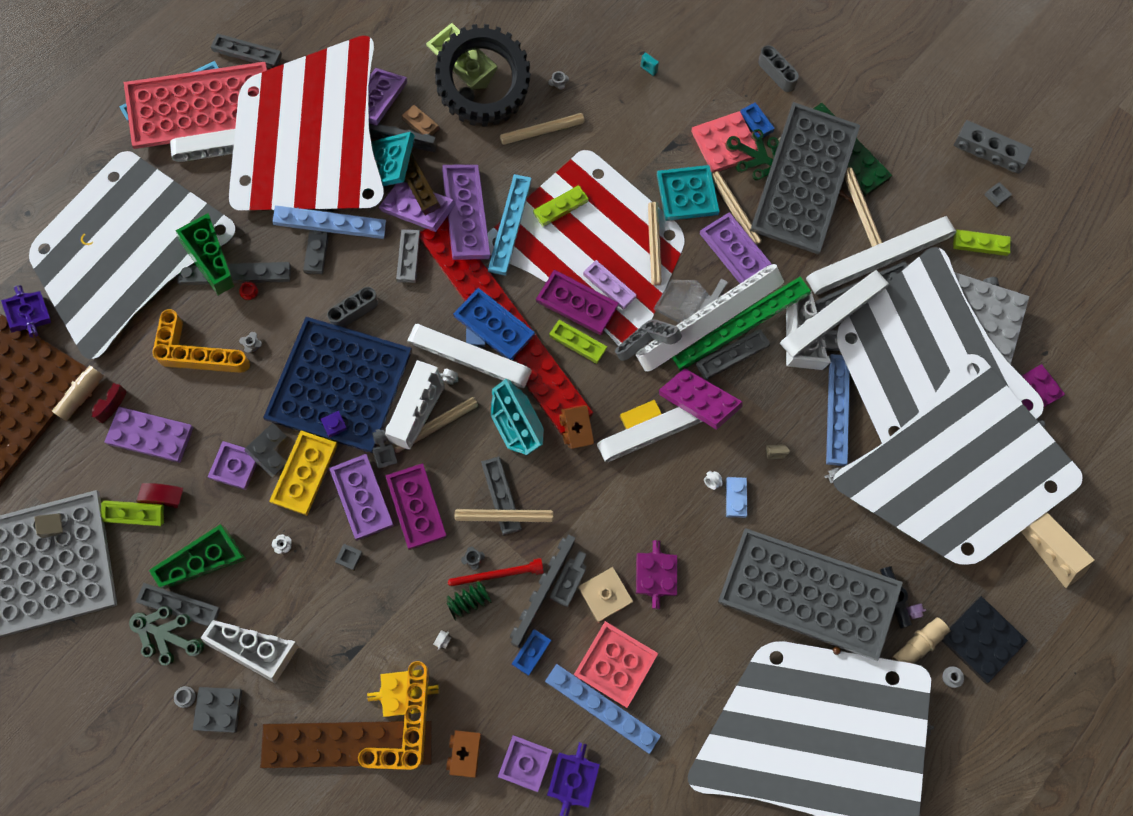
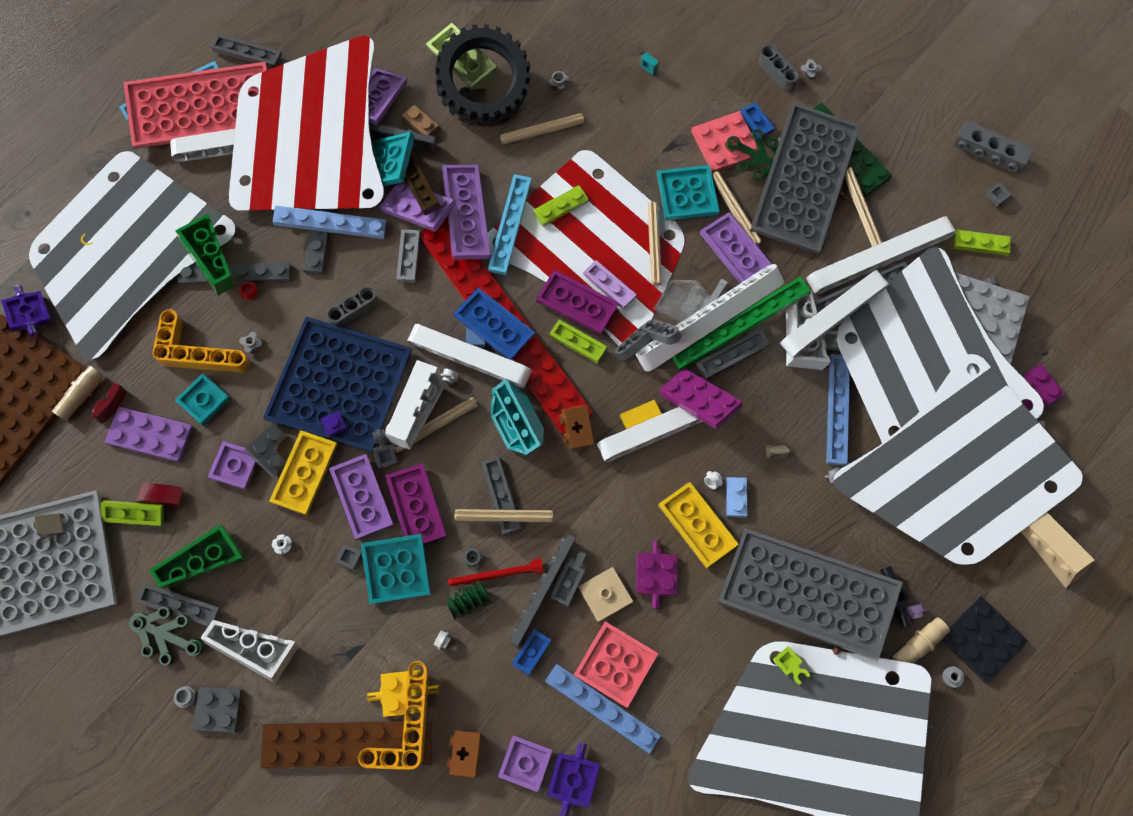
(202, 399): none -> teal plate
(395, 568): none -> teal plate
(698, 525): none -> yellow plate
(789, 663): none -> lime plate
(810, 73): none -> light grey plate

